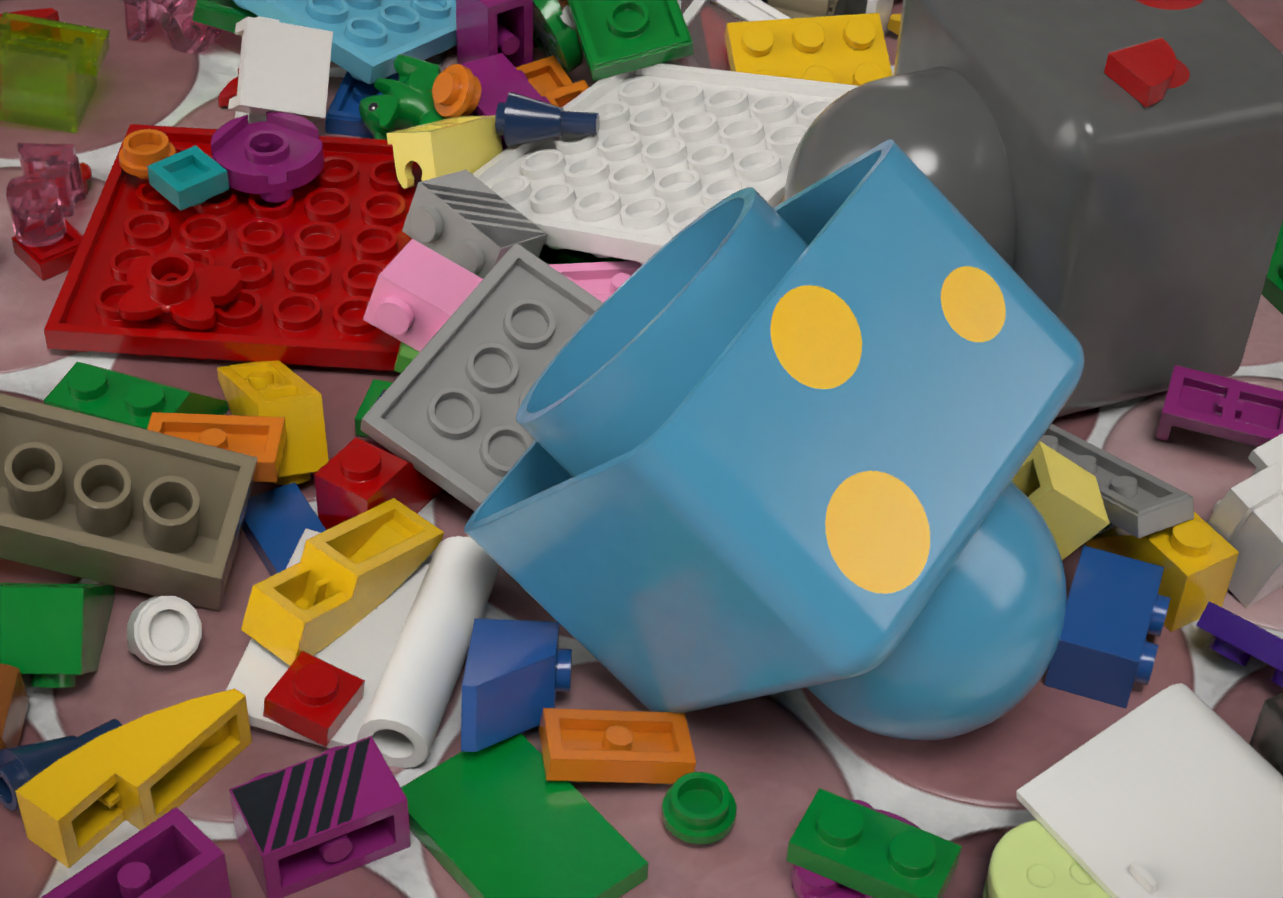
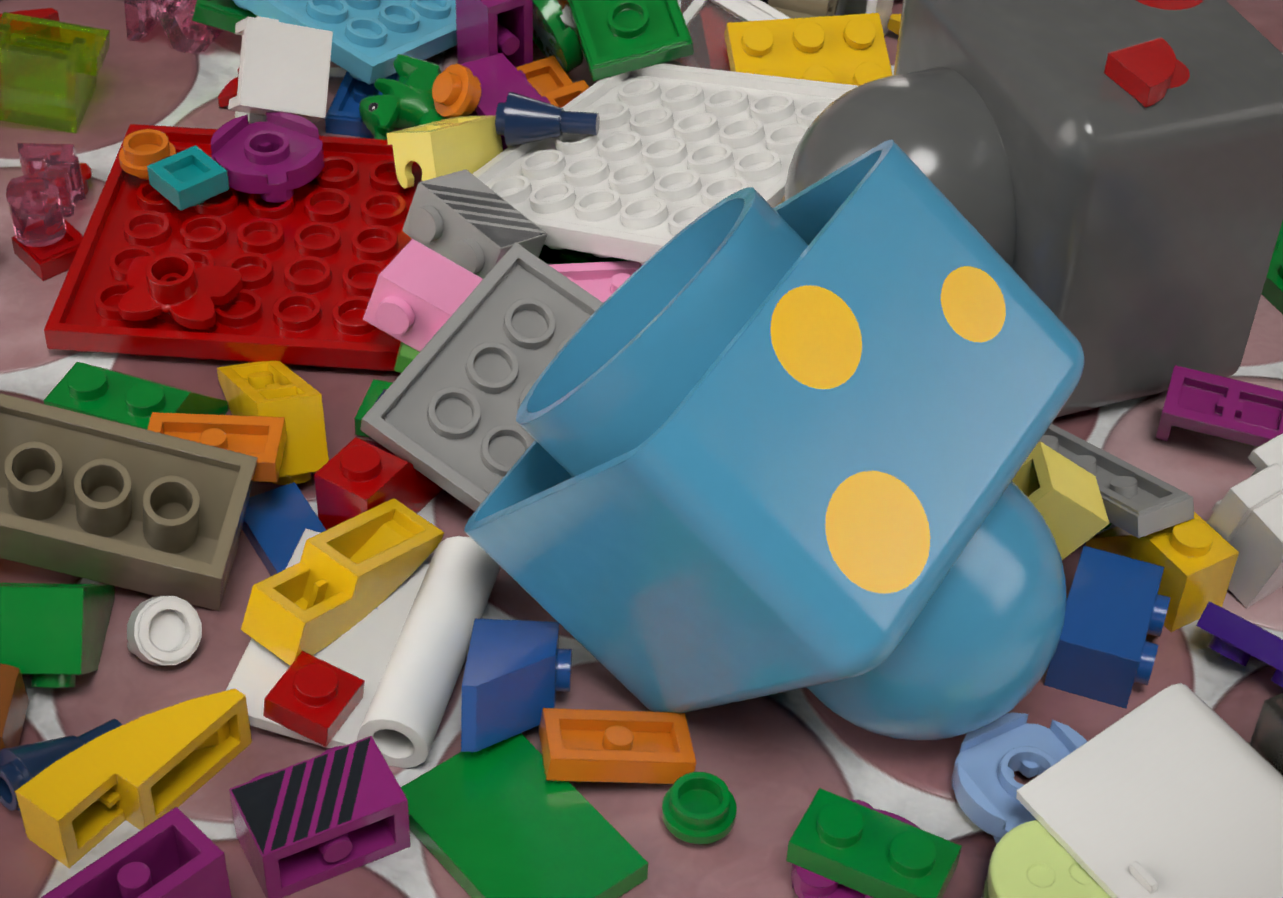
(987, 764): none -> light blue plate

